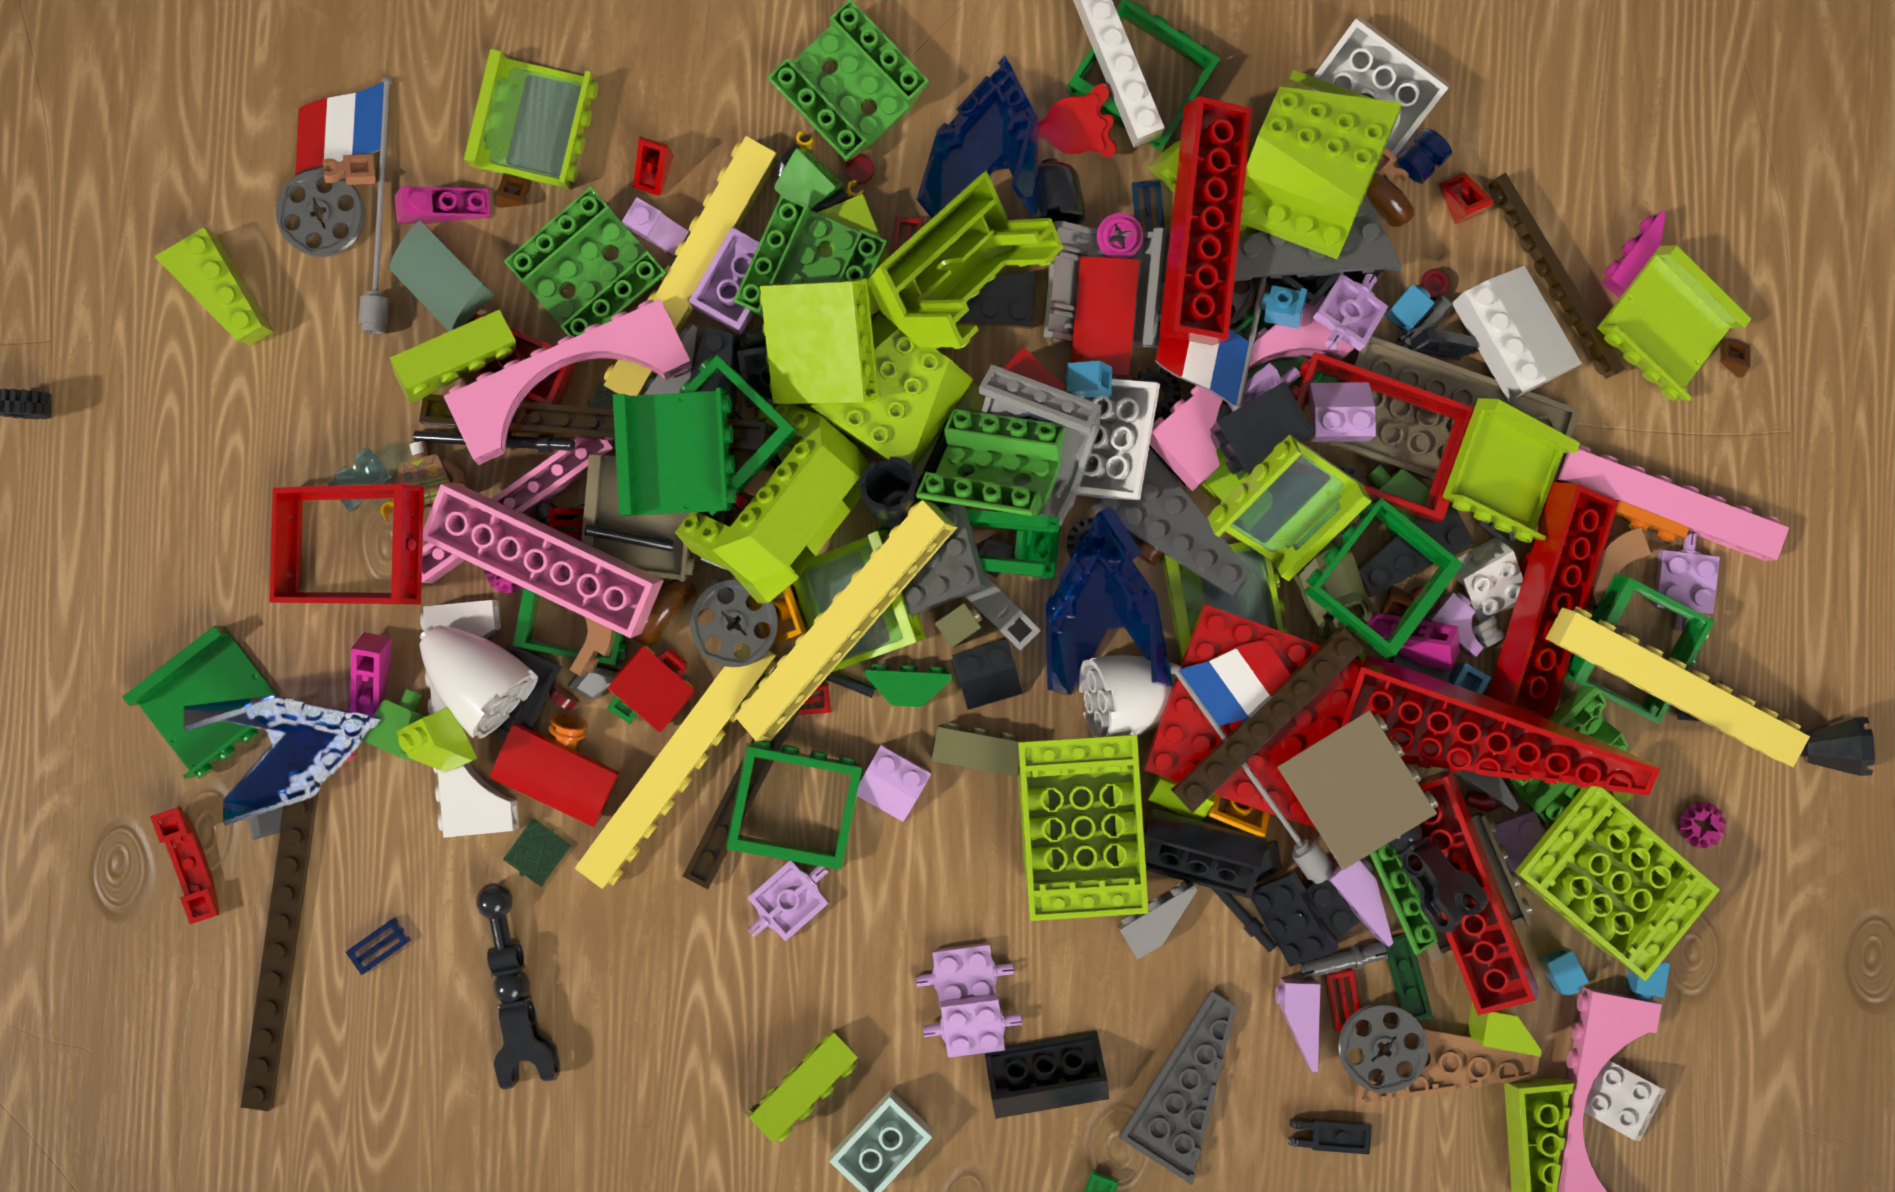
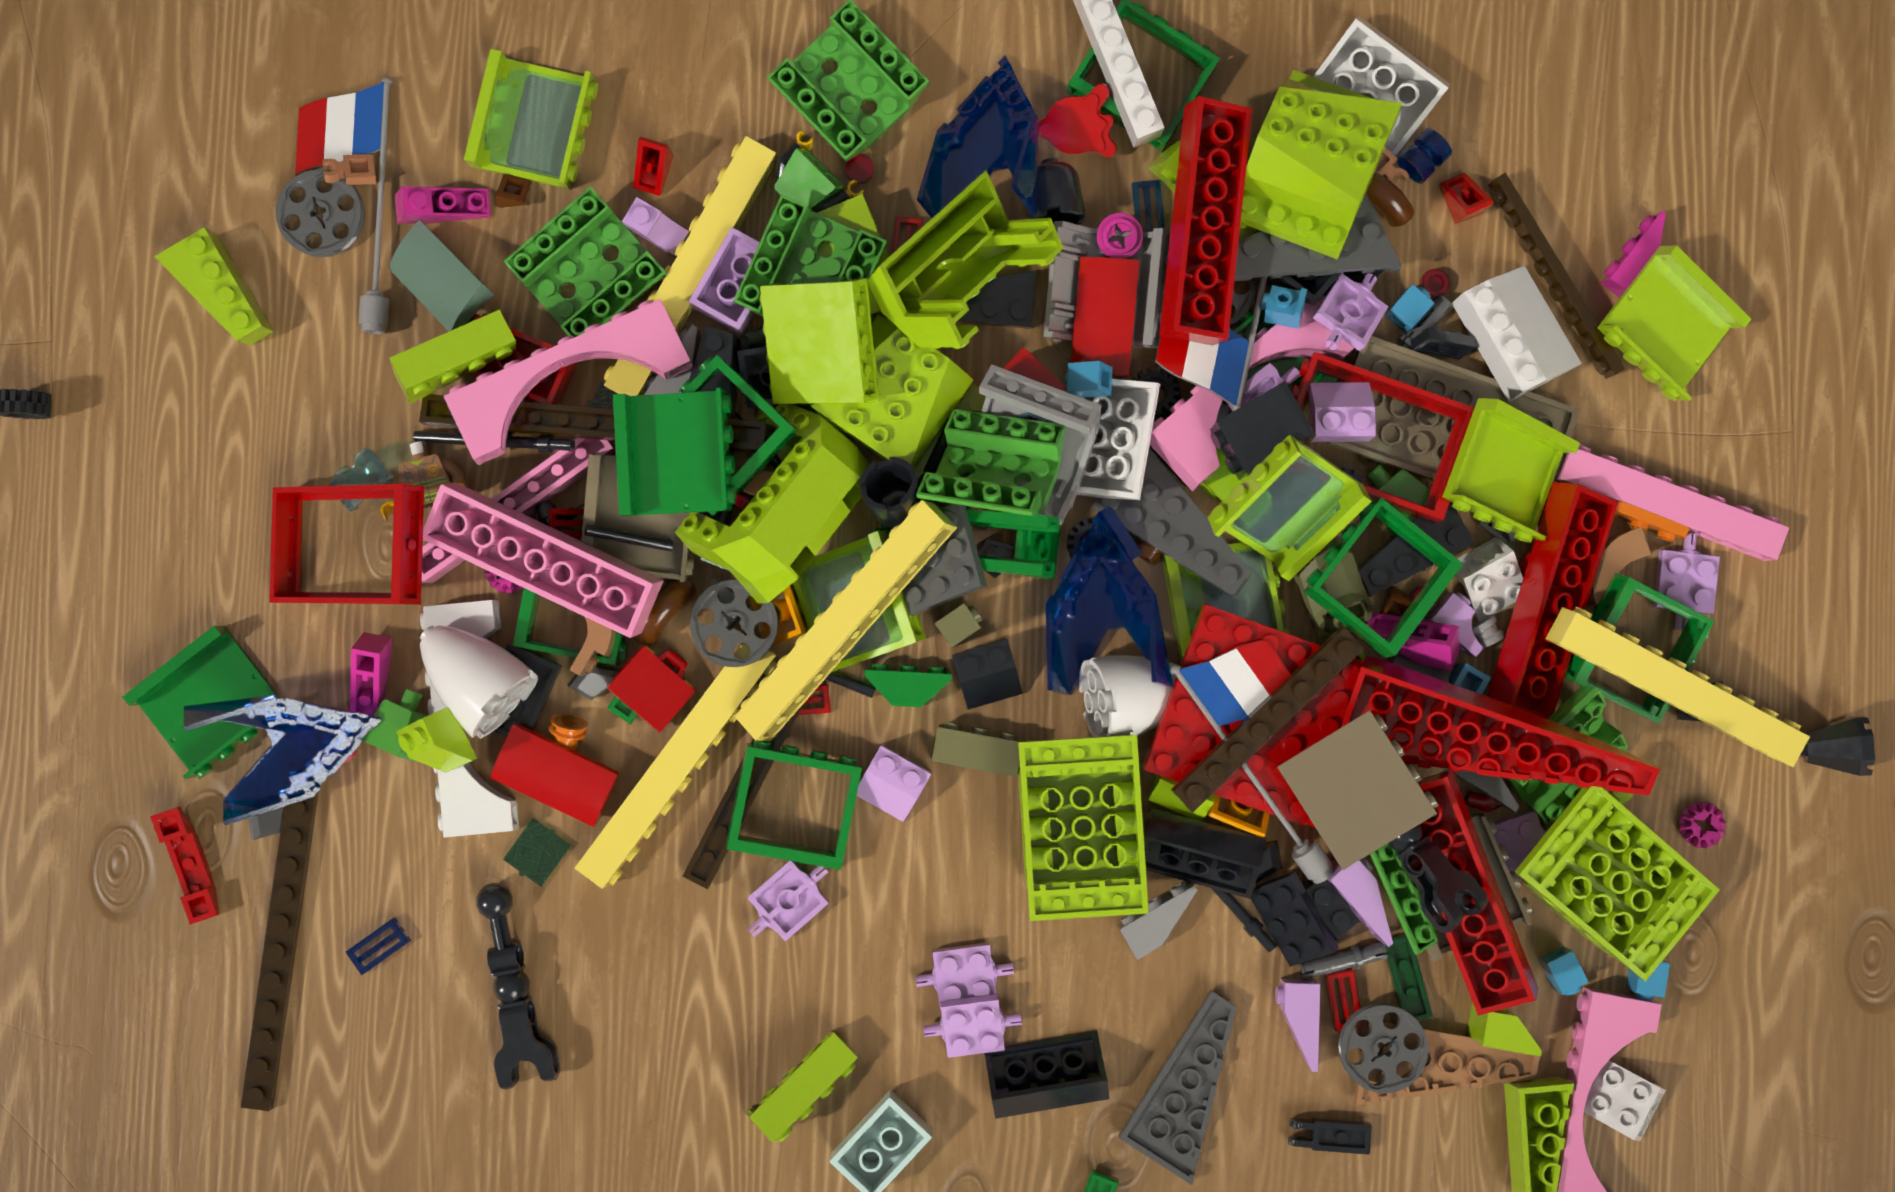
(563, 698): dark red tile -> none
(1004, 614): light grey slope -> none
(1735, 356): reddish brown slope -> none

